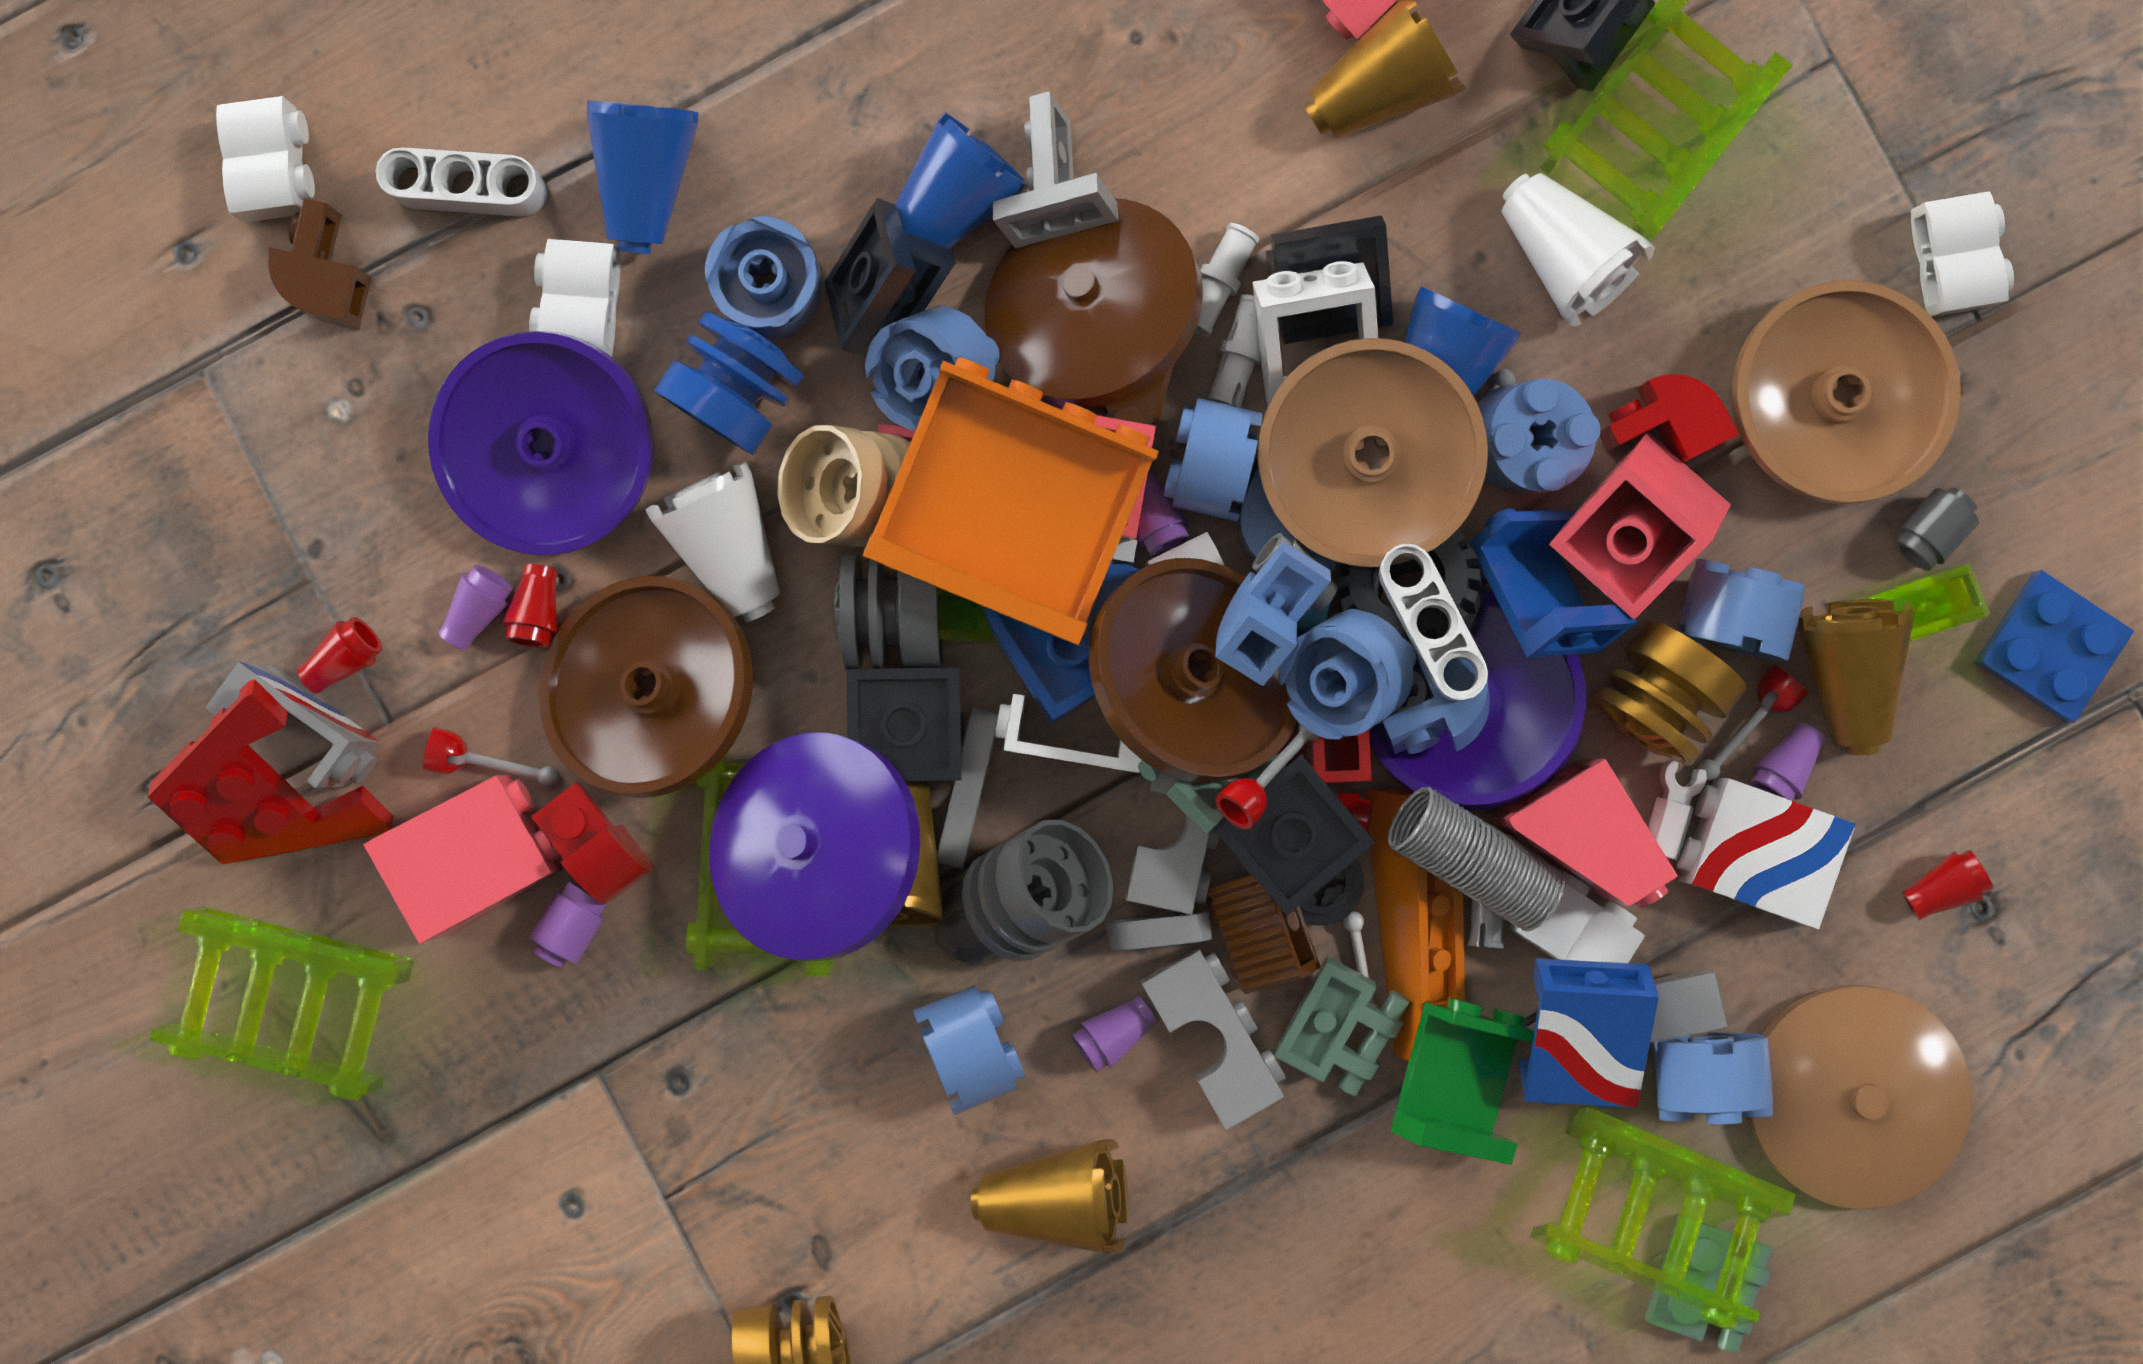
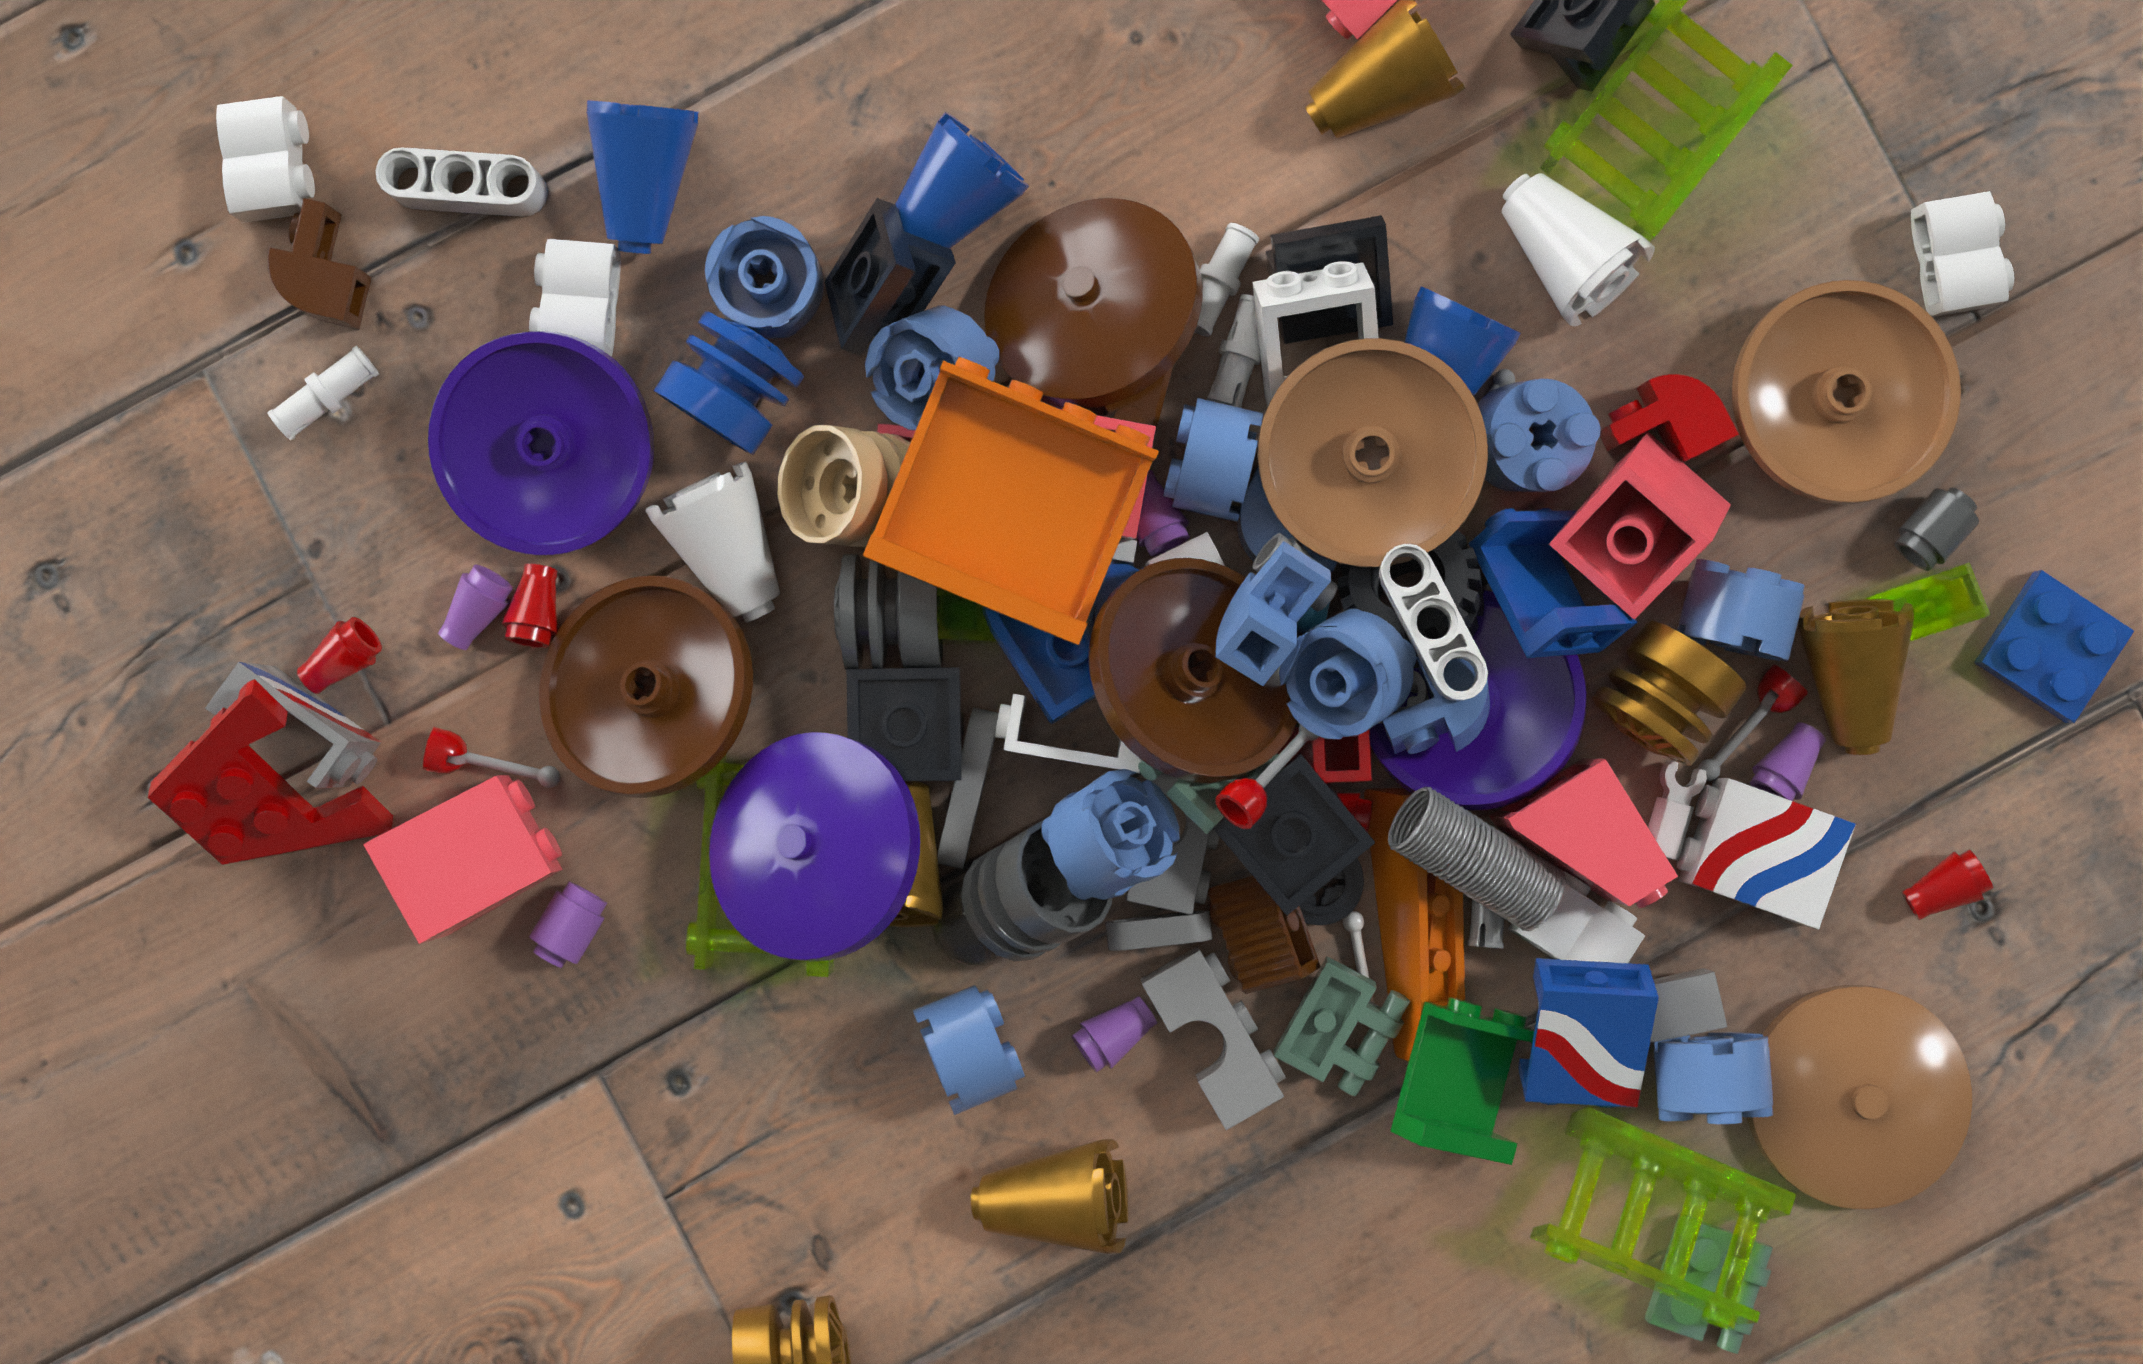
(268, 947): clear neon green fence -> none
(323, 393): none -> white pin
(593, 850): red brick -> none
(1055, 199): light grey bracket -> none
(1112, 835): none -> medium blue brick

